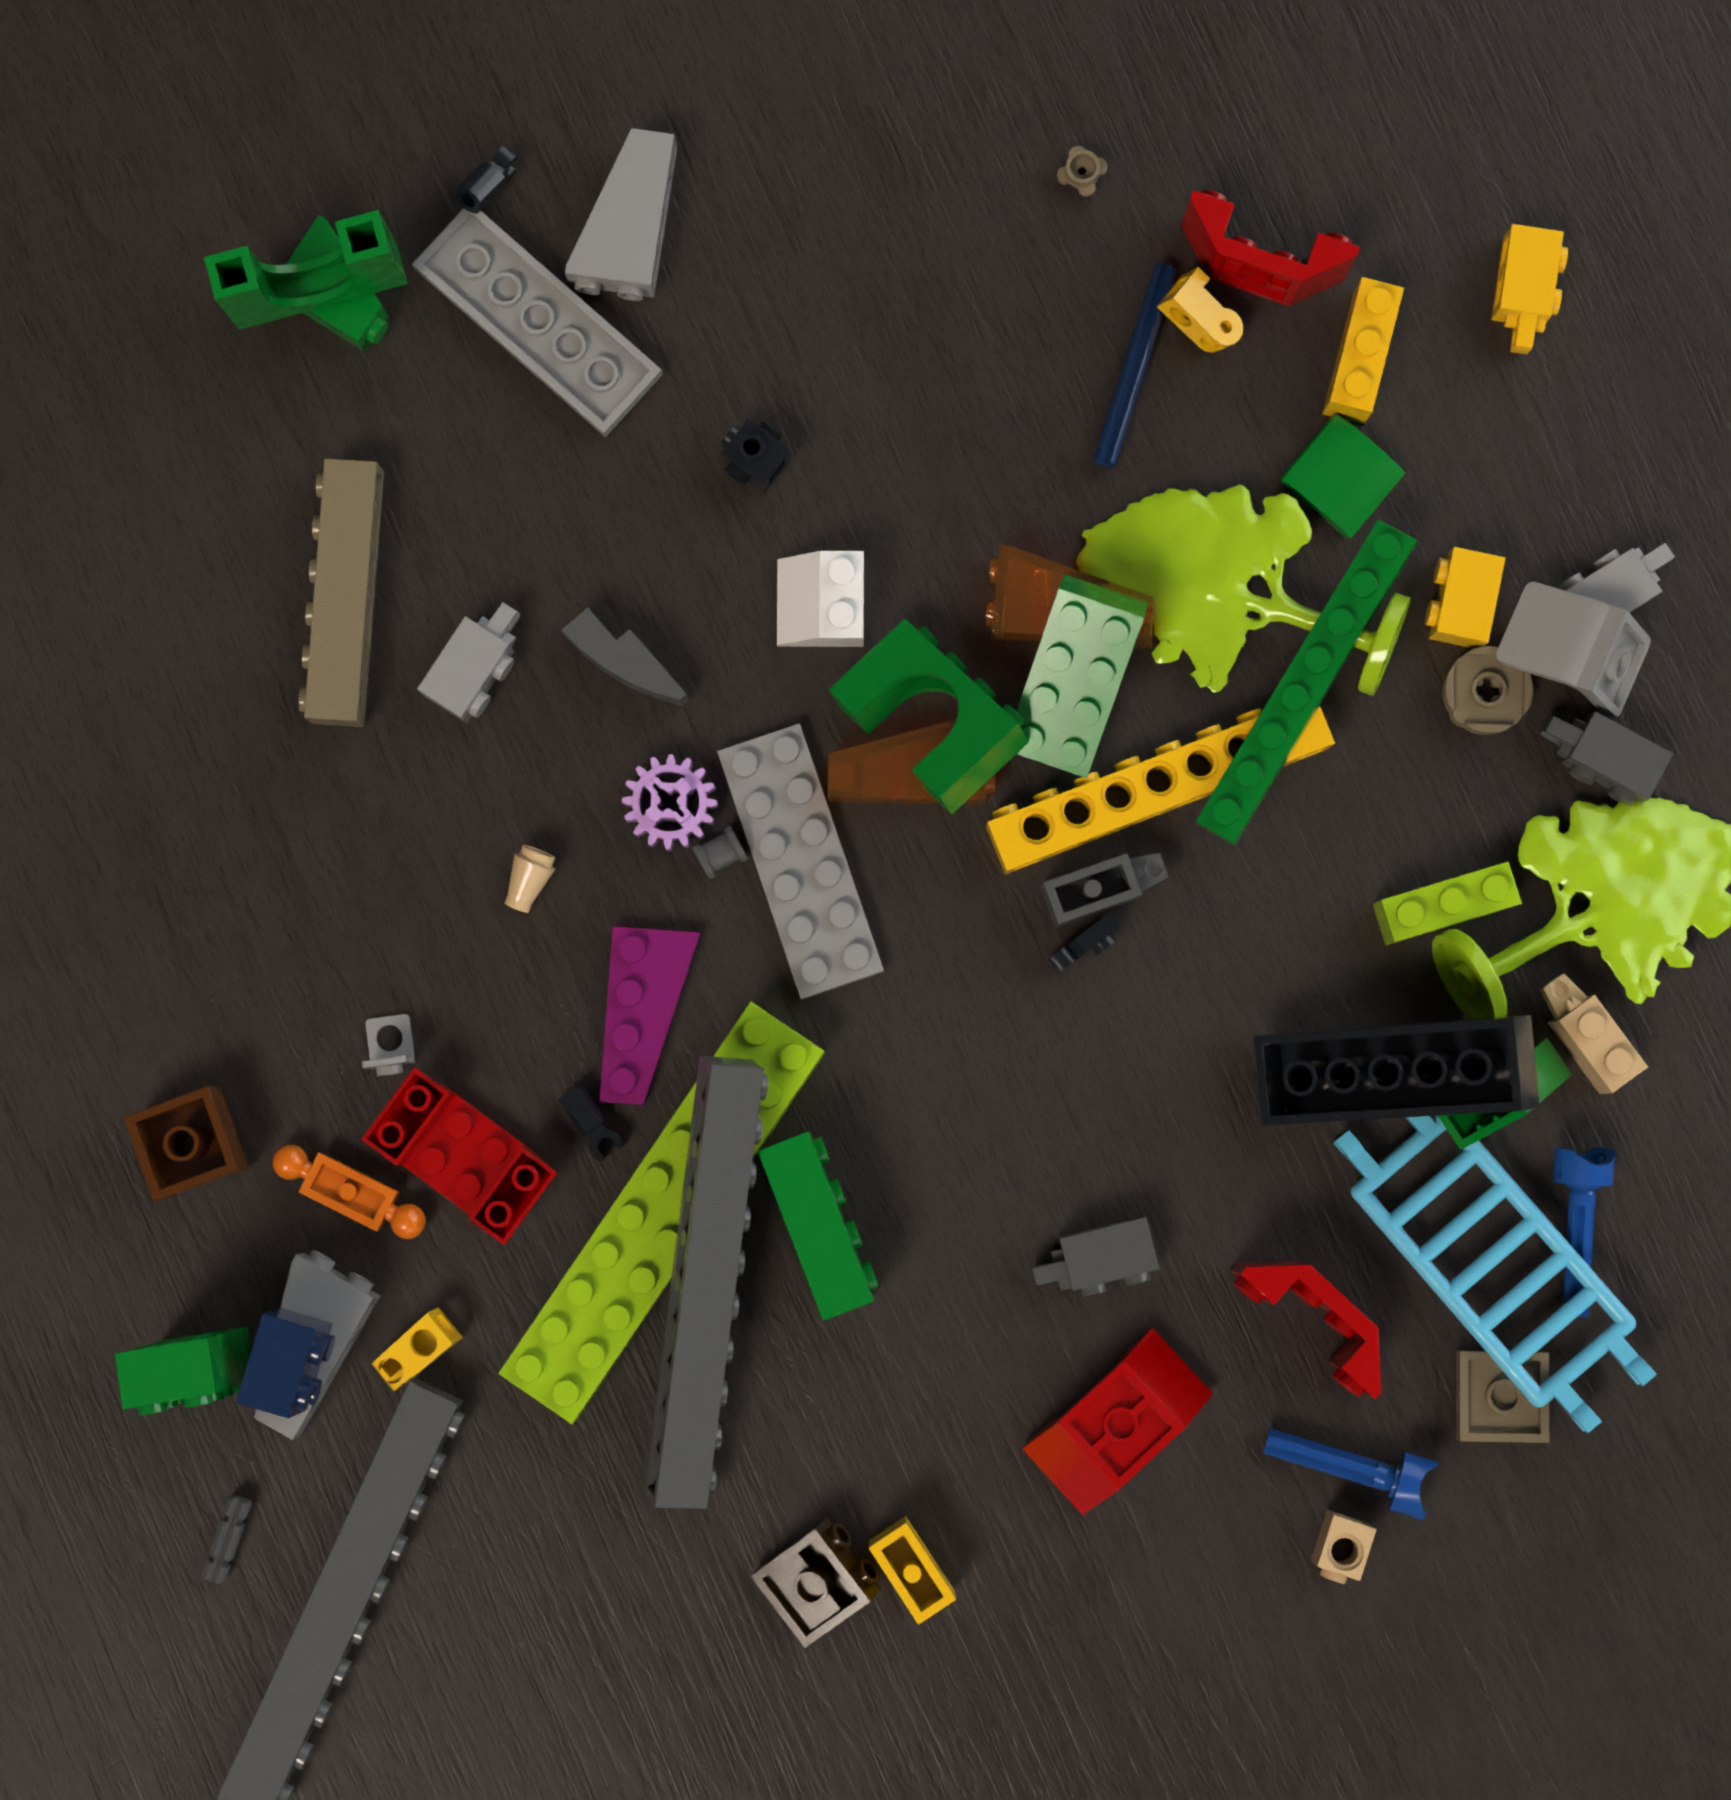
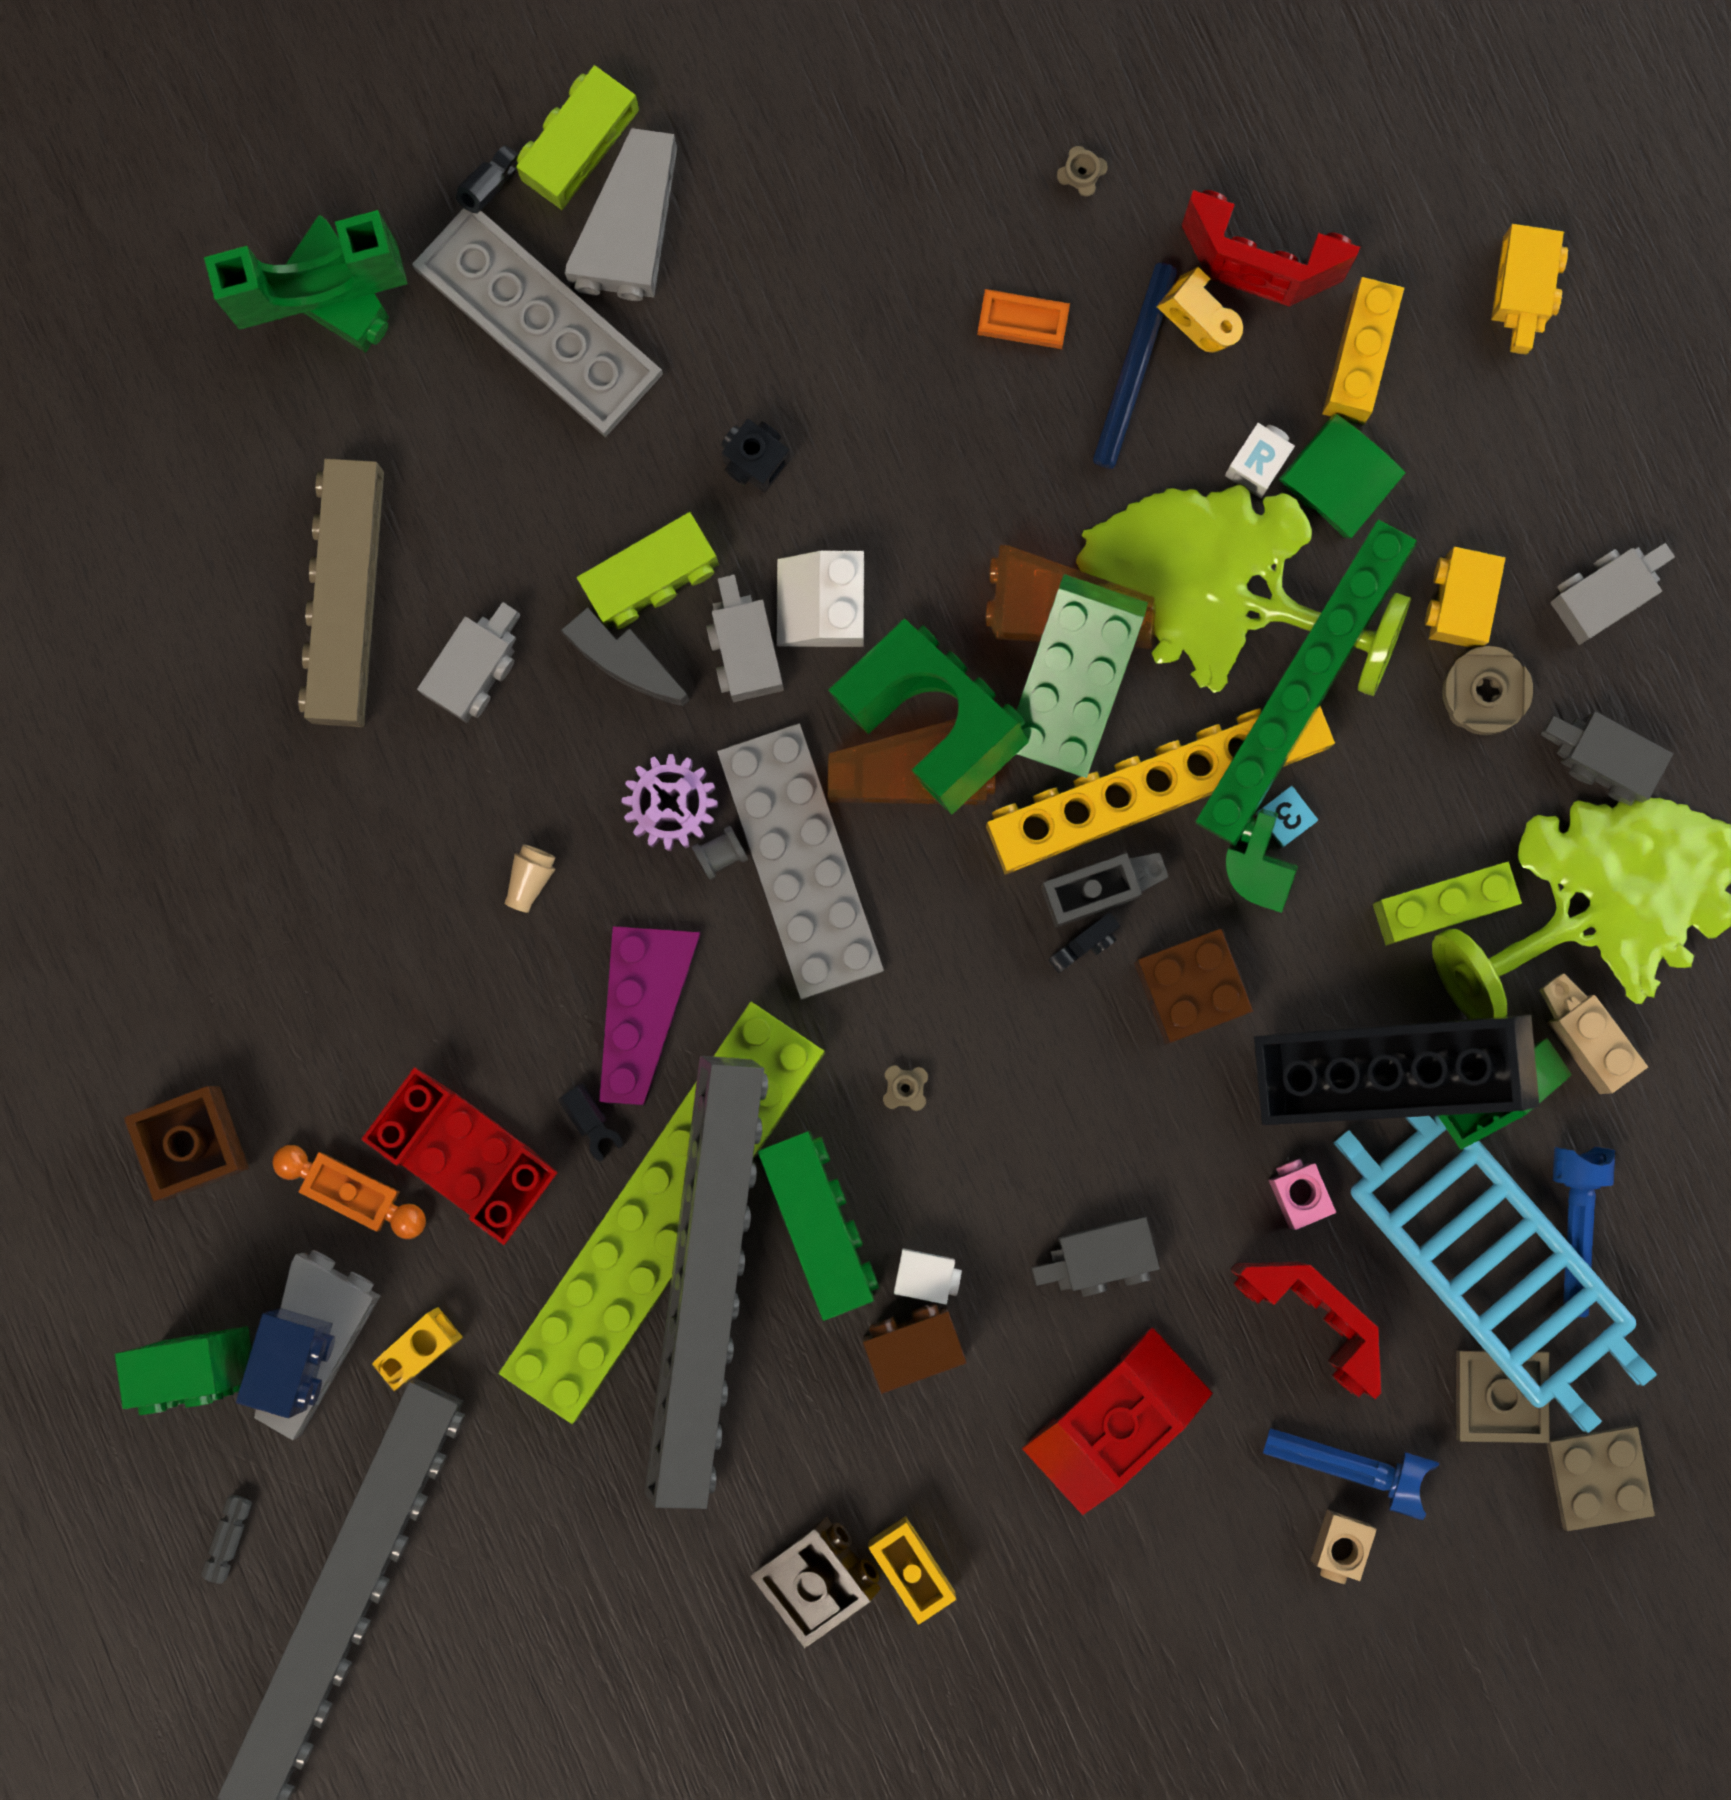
(384, 1061): light grey bracket -> none
(577, 136): none -> lime brick
(649, 572): none -> lime brick
(745, 645): none -> light grey hinge
(896, 1097): none -> dark tan plate
(913, 1347): none -> reddish brown brick
(927, 1276): none -> white brick
(1023, 319): none -> orange tile
(1193, 986): none -> reddish brown brick
(1256, 875): none -> green brick
(1260, 459): none -> white brick
(1292, 818): none -> medium azure tile
(1315, 1208): none -> bright pink brick
(1576, 644): light grey piece -> none
(1600, 1478): none -> dark tan plate

